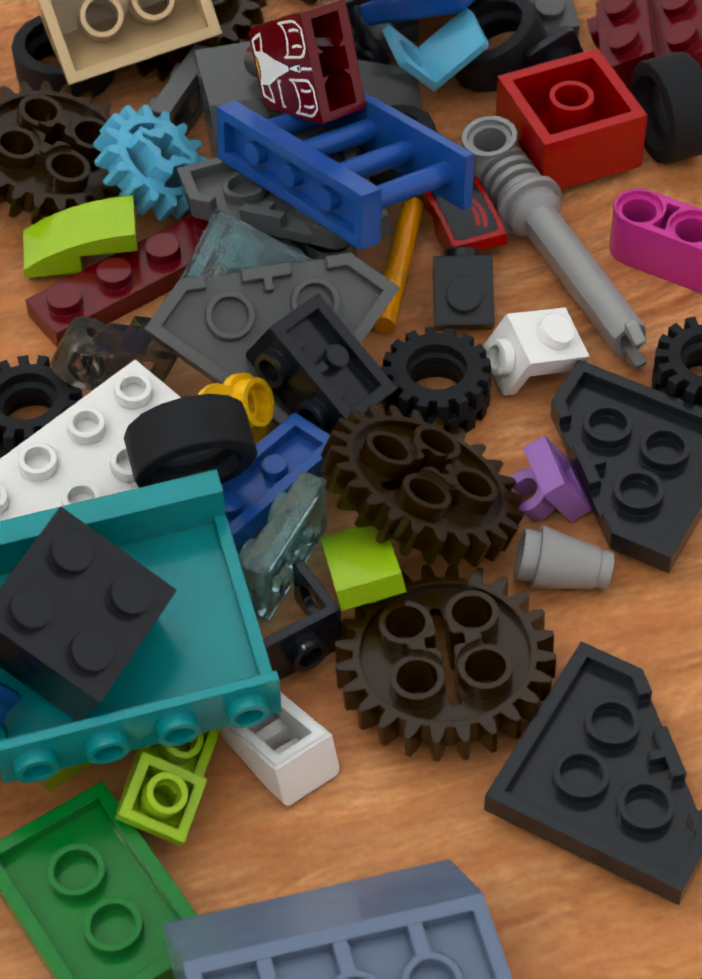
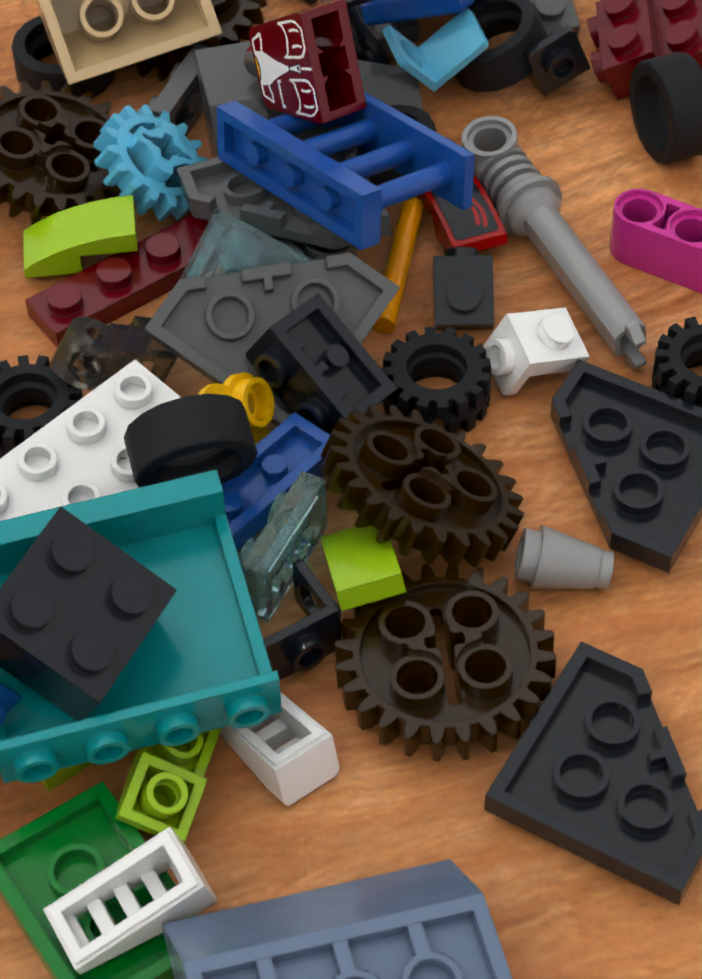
(140, 866): none -> white slope
(555, 483): medium lavender tile -> none
(574, 118): red brick -> none

